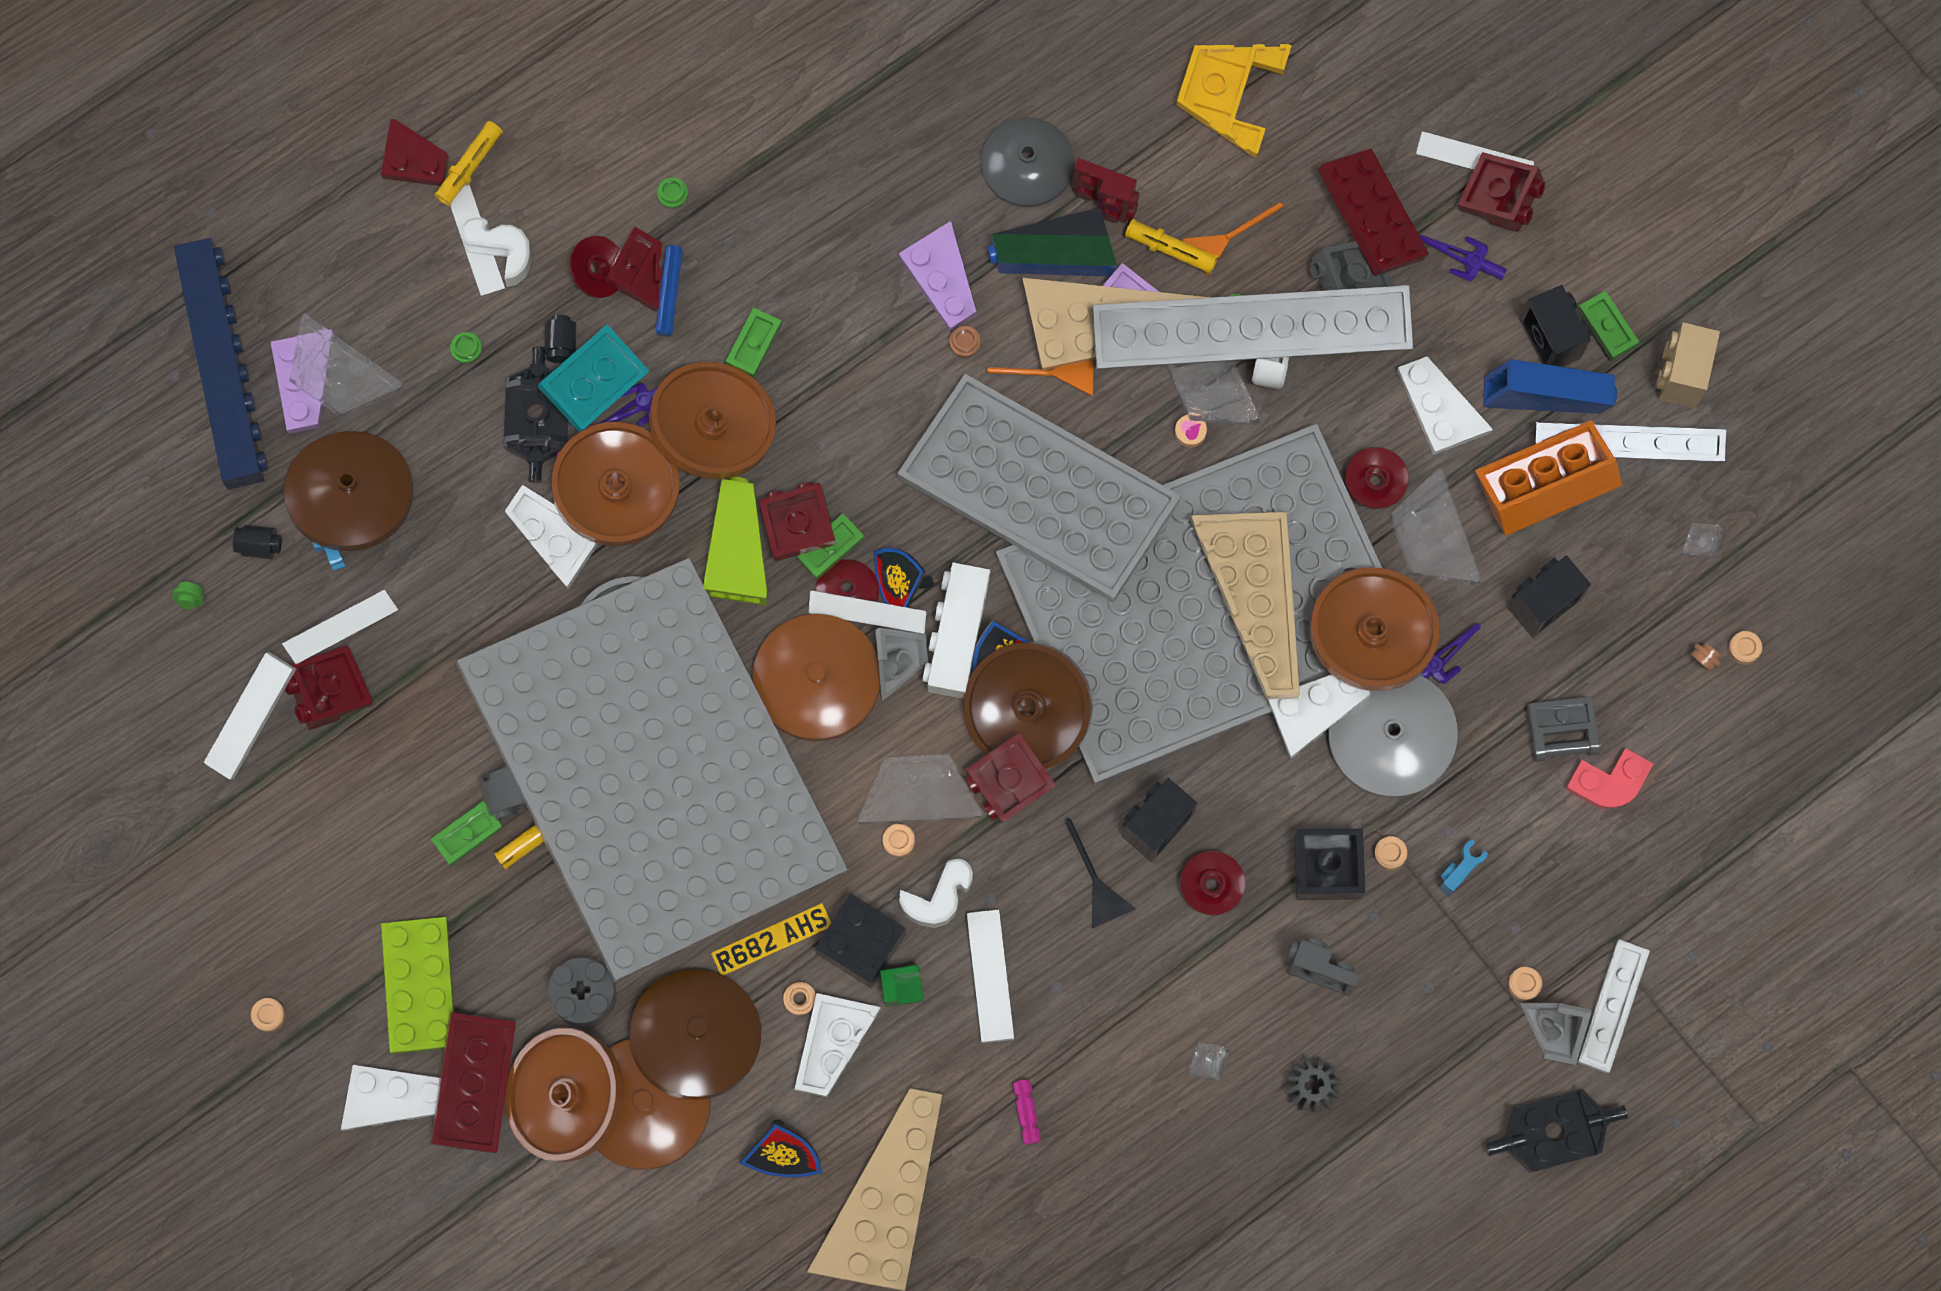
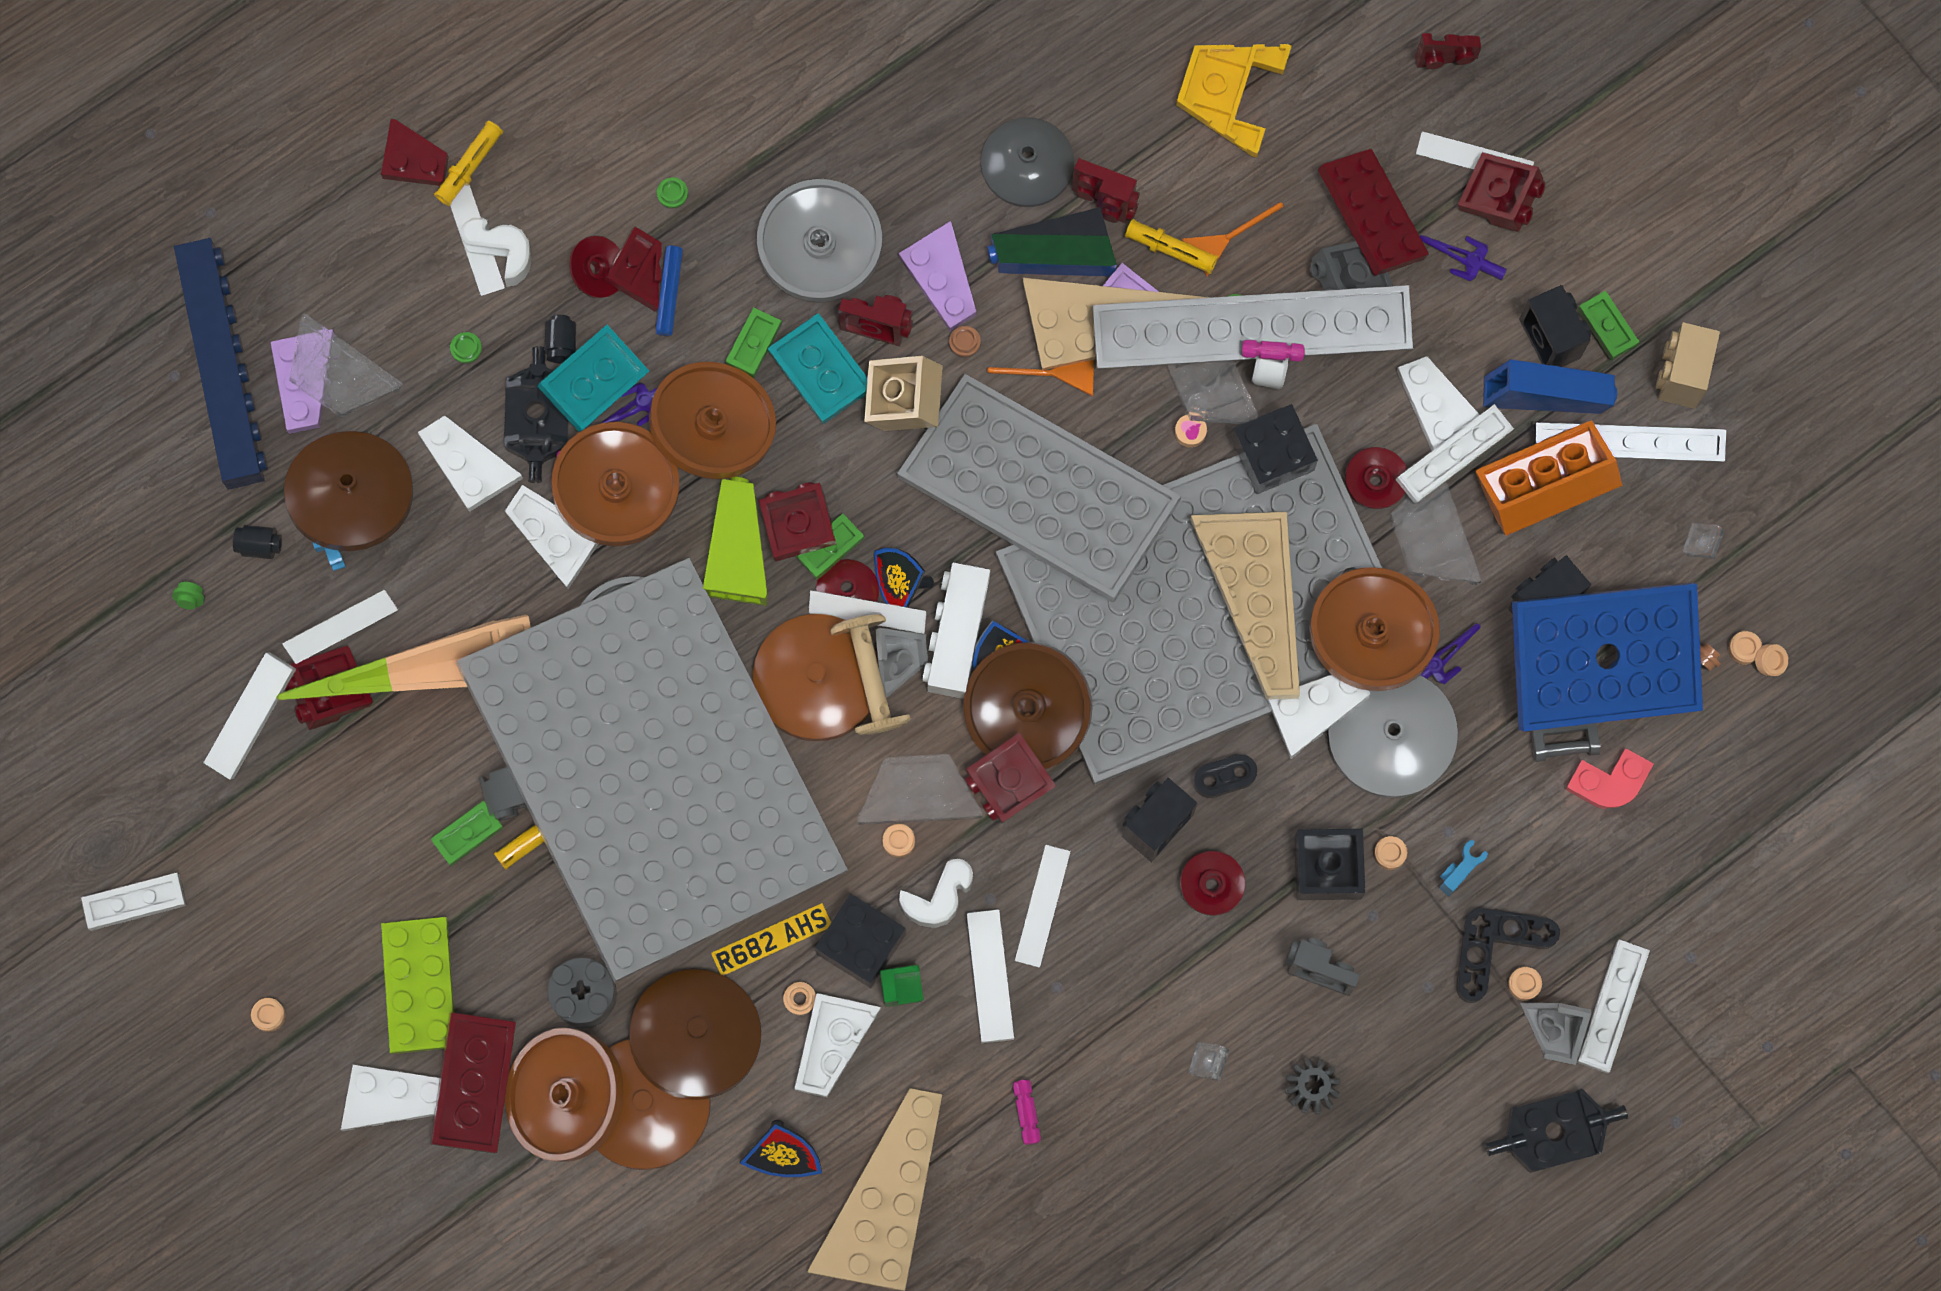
(133, 901): none -> white plate
(417, 668): none -> light nougat plate
(467, 463): none -> white wing
(816, 214): none -> light grey dish
(820, 368): none -> teal plate
(870, 674): none -> tan hose
(885, 321): none -> dark red plate
(903, 393): none -> tan brick
(1042, 906): none -> white sticker
(1106, 902): black piece -> none
(1224, 776): none -> black plate
(1273, 350): none -> dark pink axle
(1274, 449): none -> black brick
(1454, 49): none -> dark red wing
(1454, 454): none -> white tile
(1496, 934): none -> black beam
(1654, 666): none -> blue plate
(1771, 660): none -> light nougat tile

